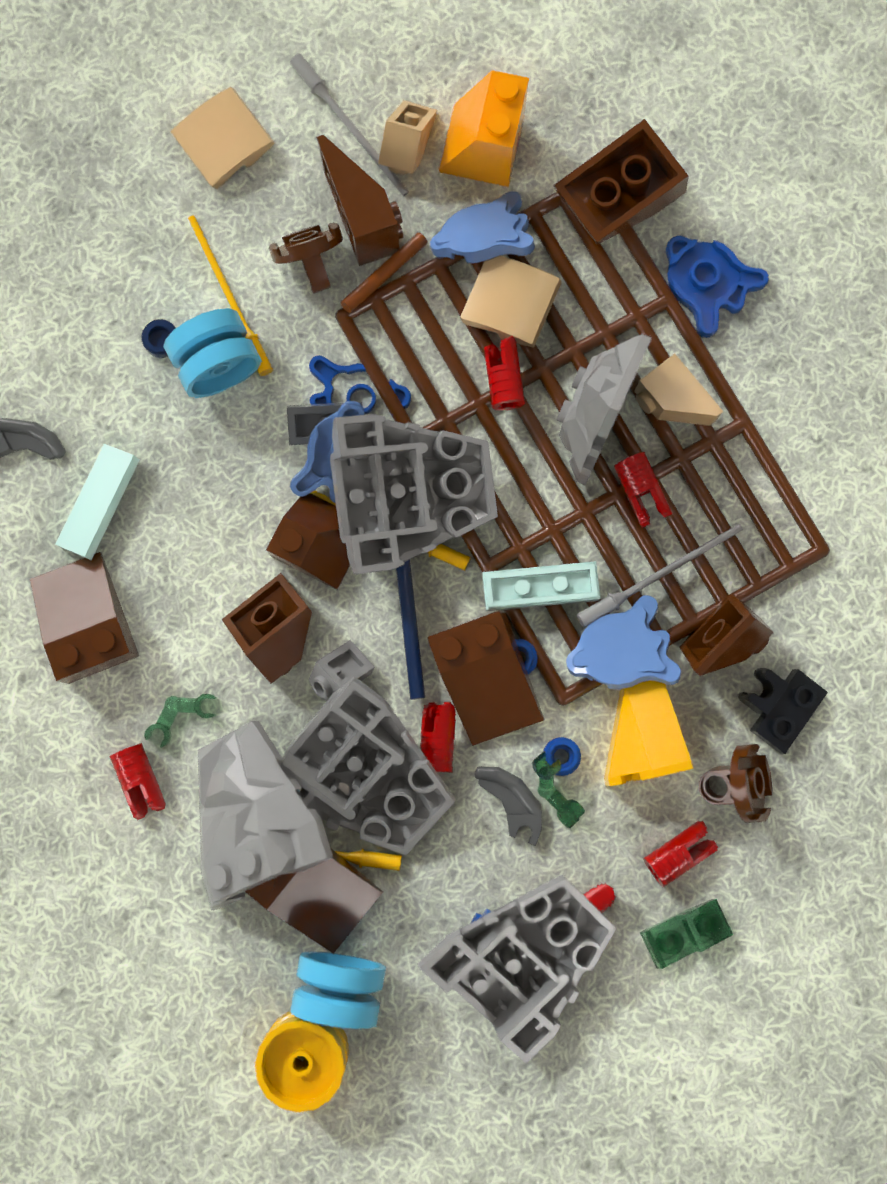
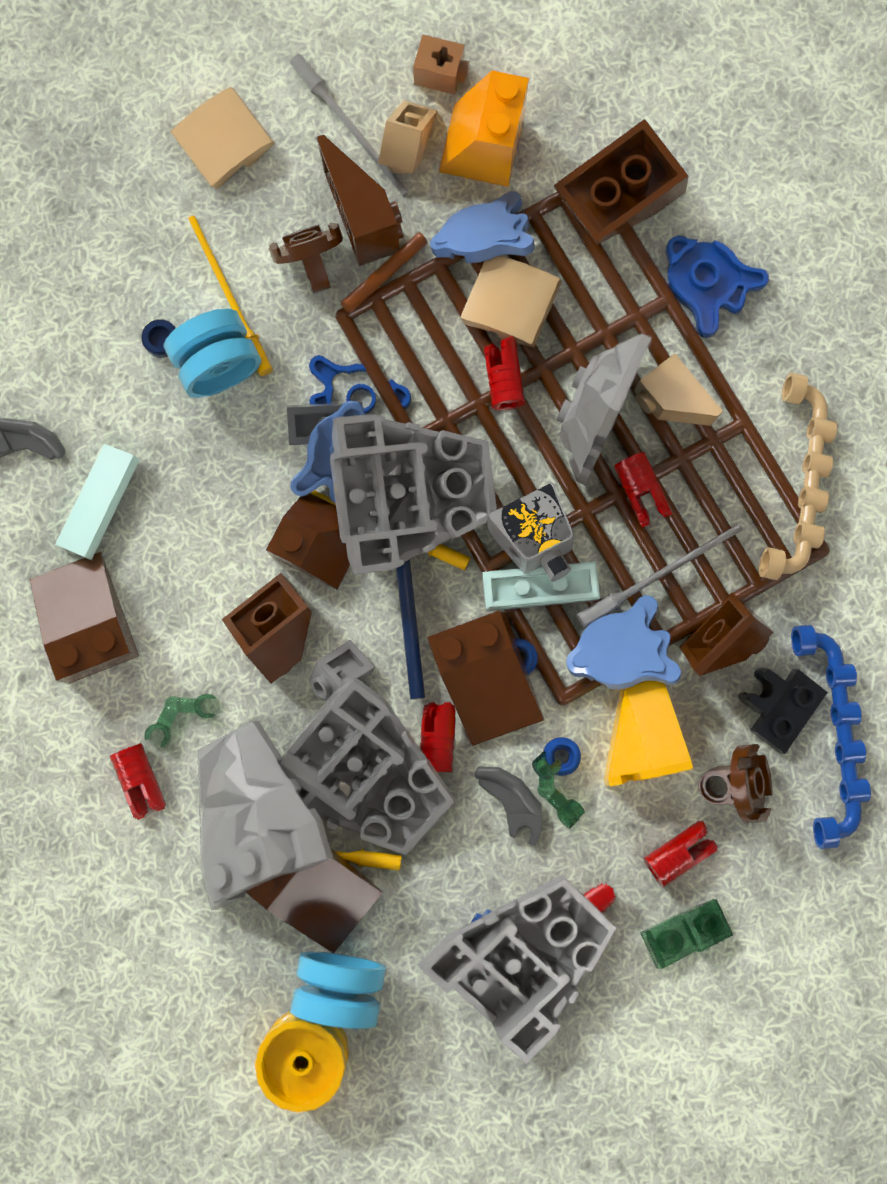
(429, 58): none -> medium nougat brick
(534, 532): none -> torso
(811, 498): none -> tan bar
(847, 751): none -> blue bar

